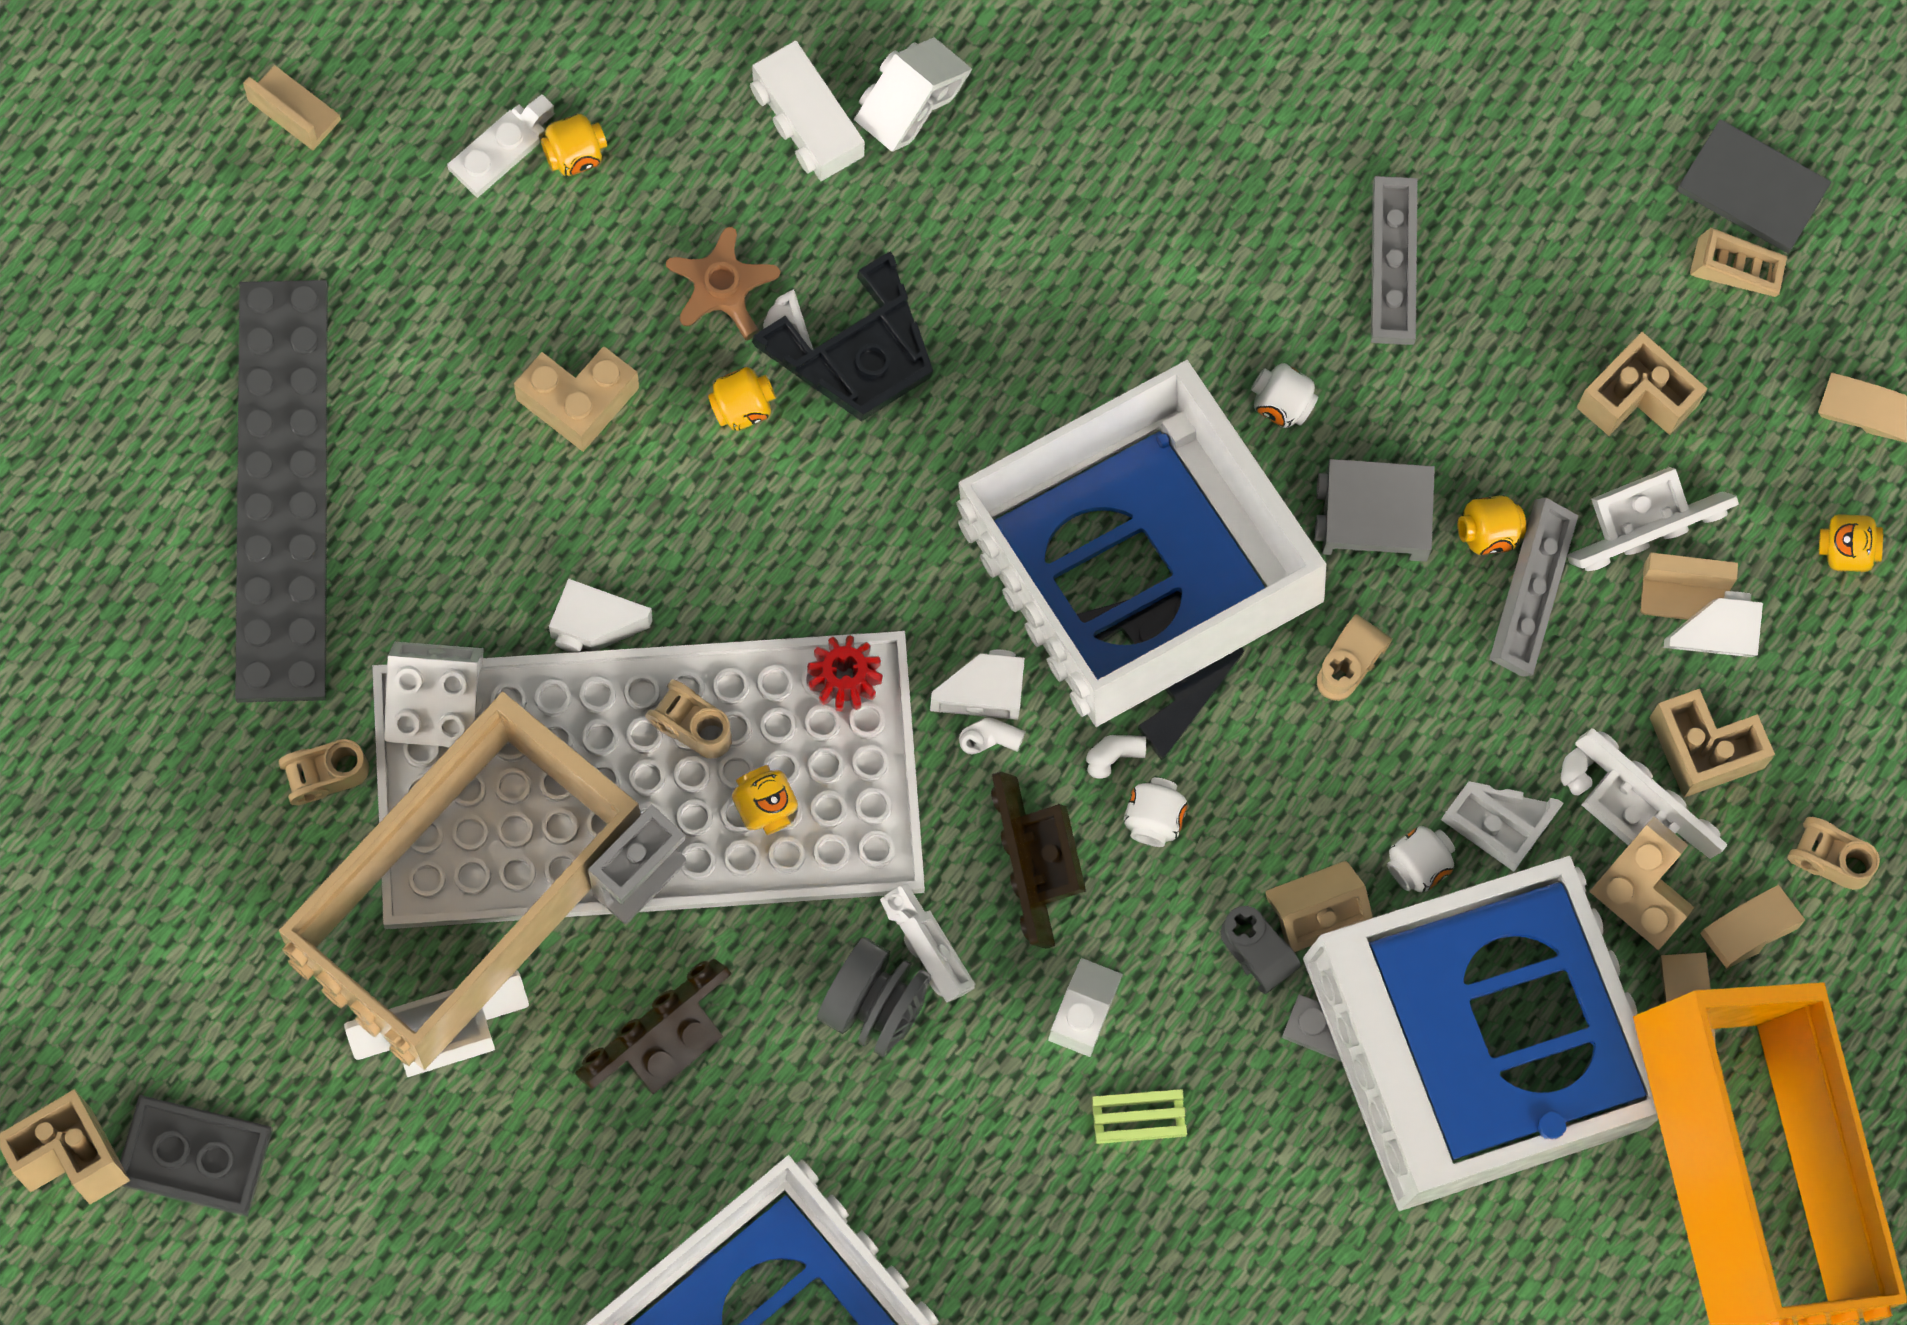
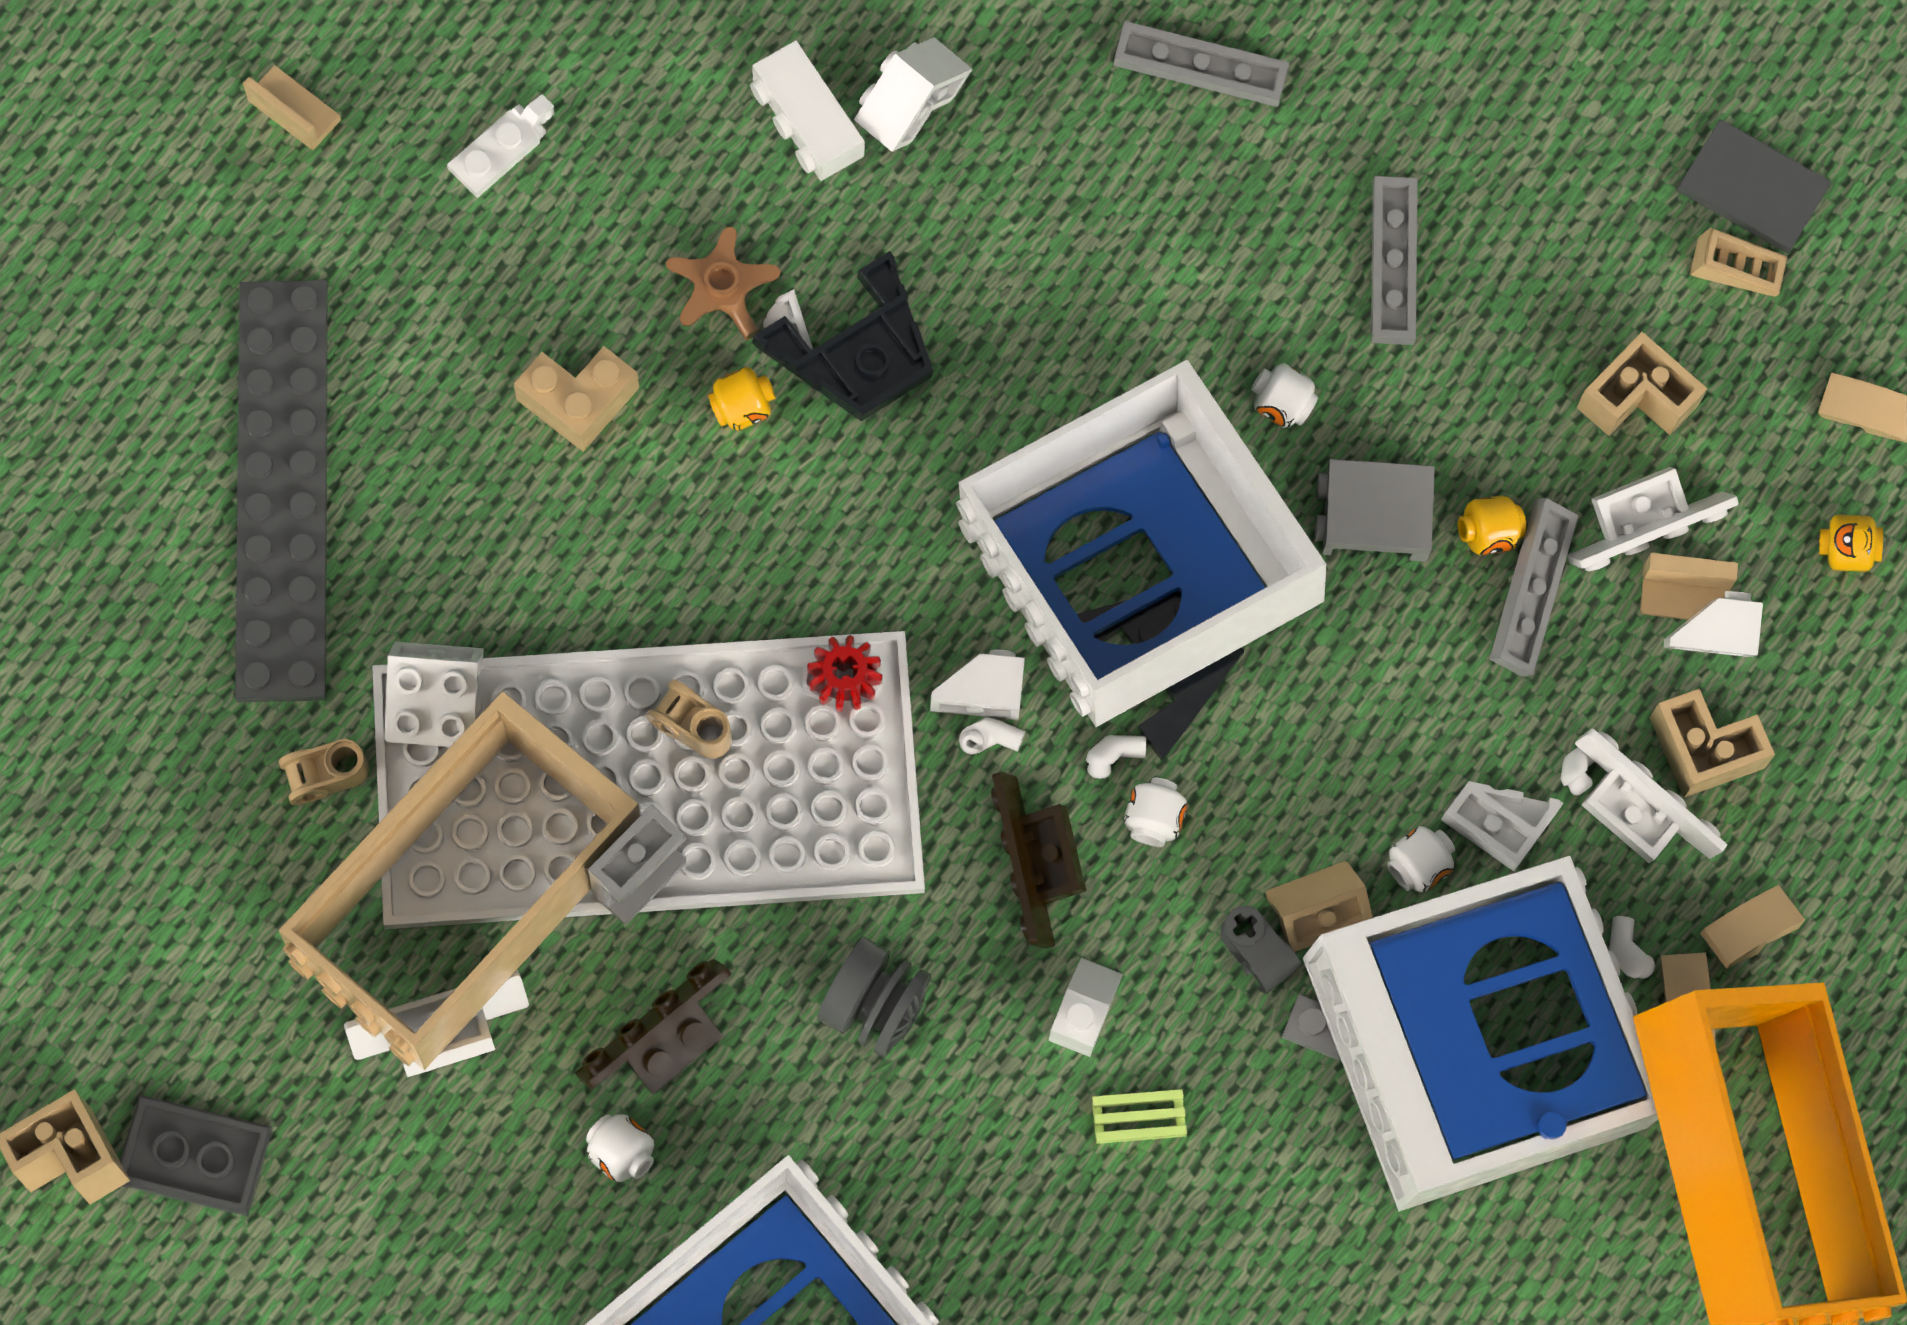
(573, 145): yellow head -> none
(595, 618): white slope -> none
(620, 1147): none -> white head
(764, 799): yellow head -> none
(929, 943): white hinge -> none
(1201, 63): none -> light grey plate
(1353, 654): tan piece -> none
(1630, 957): none -> white arm
(1635, 886): tan brick -> none
(1831, 854): tan piece -> none

